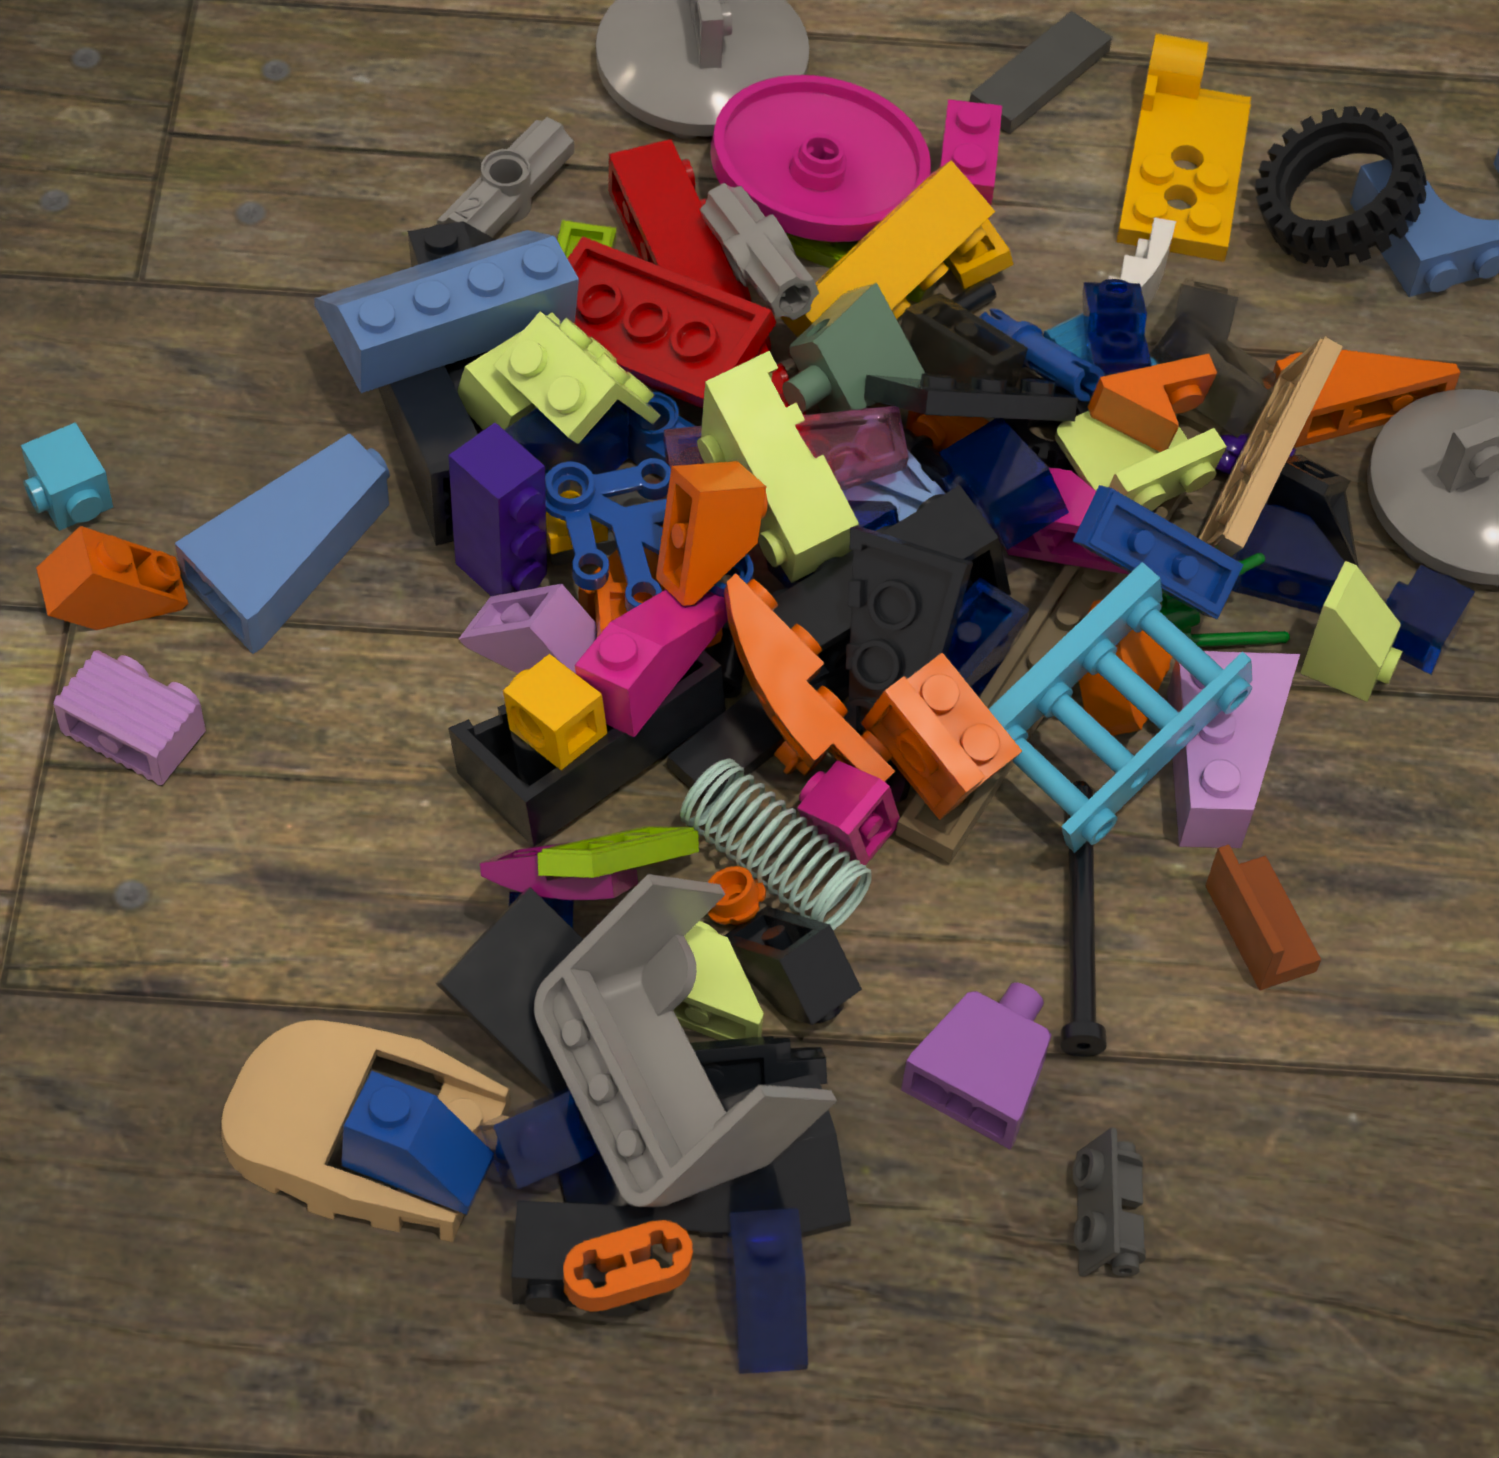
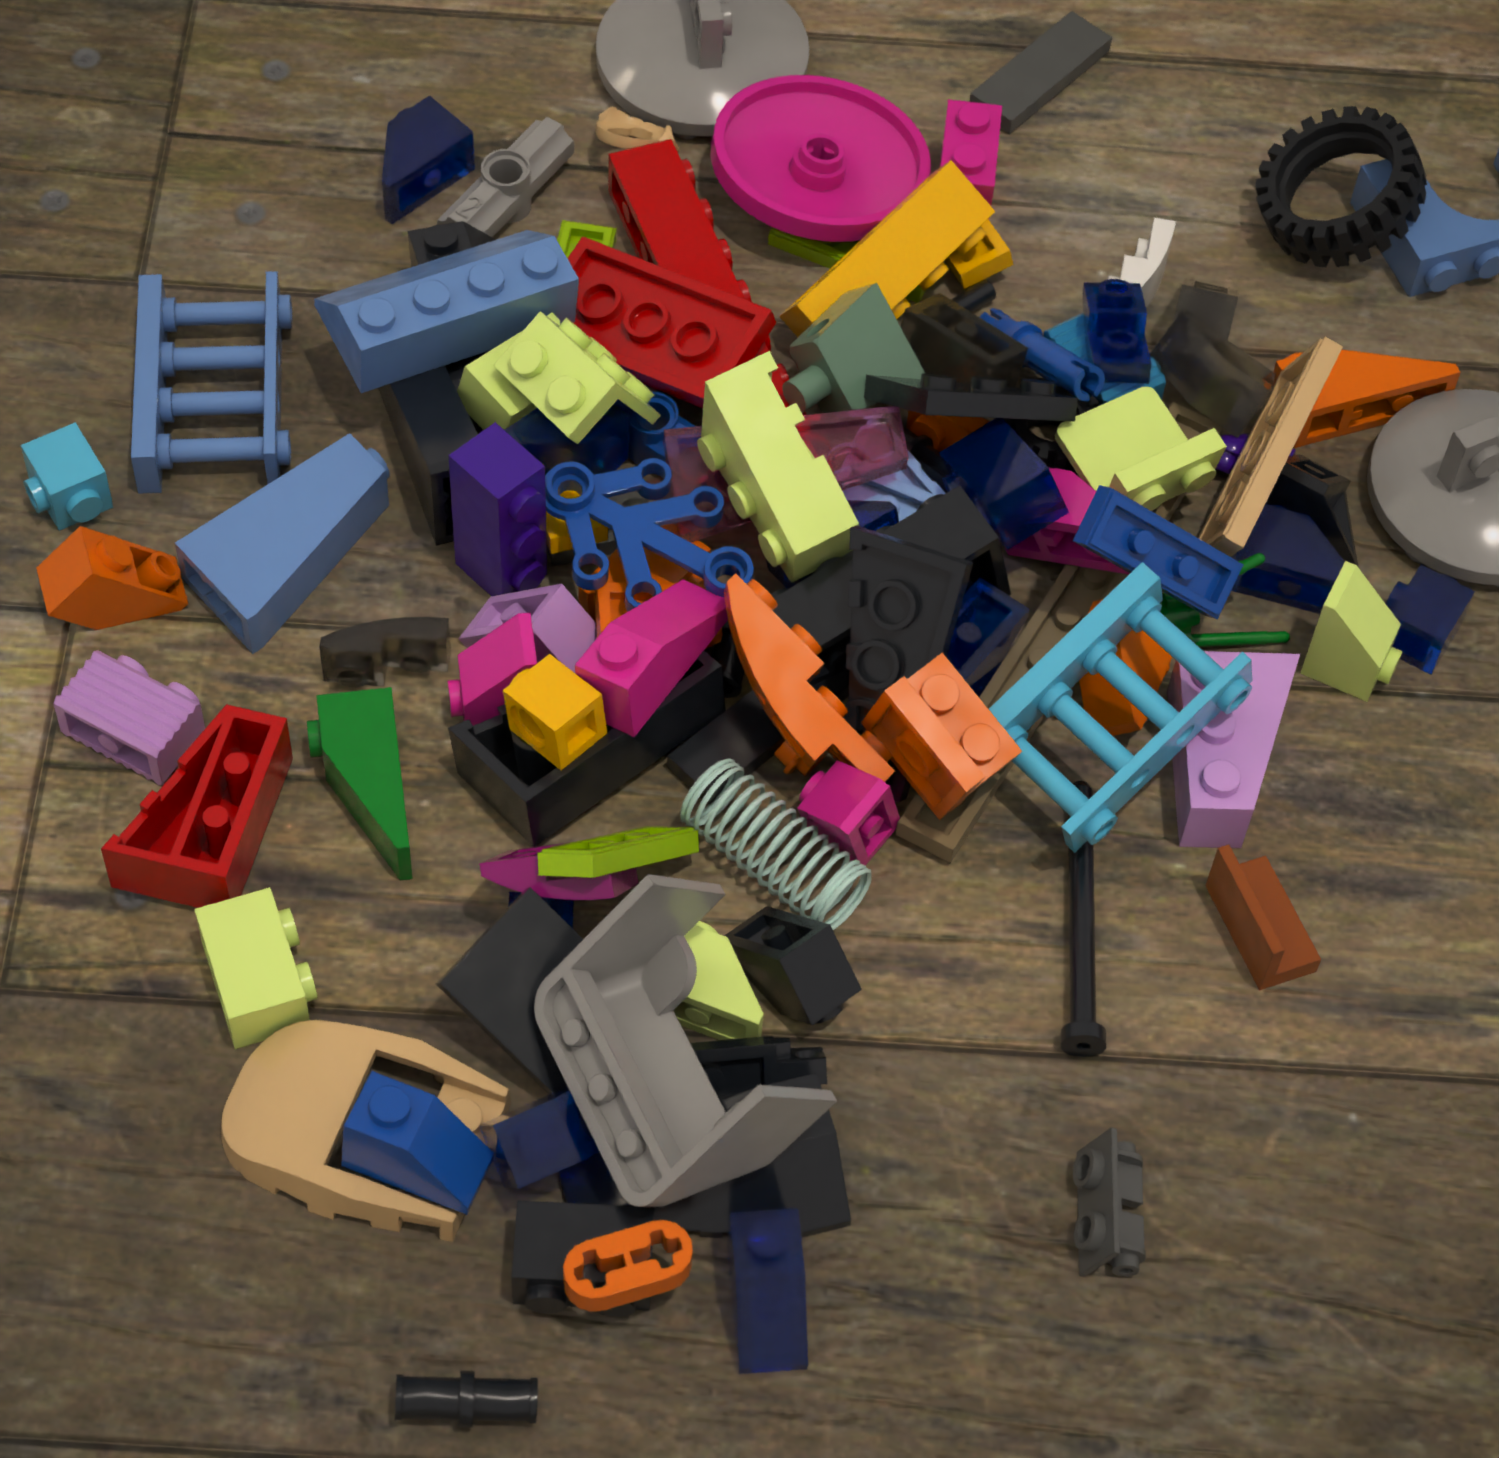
(160, 359): none -> medium blue fence
(209, 817): none -> red wedge
(254, 966): none -> yellowish green brick
(363, 767): none -> green slope
(366, 650): none -> clear smoke slope
(423, 156): none -> clear blue slope
(466, 1398): none -> black pin
(490, 668): none -> dark pink slope
(629, 132): none -> tan piece
(707, 526): orange slope -> none
(740, 897): orange plate -> none
(759, 251): light grey piece -> none
(982, 1062): medium lavender torso -> none
(1147, 398): orange slope -> none
(1192, 126): yellow hinge -> none

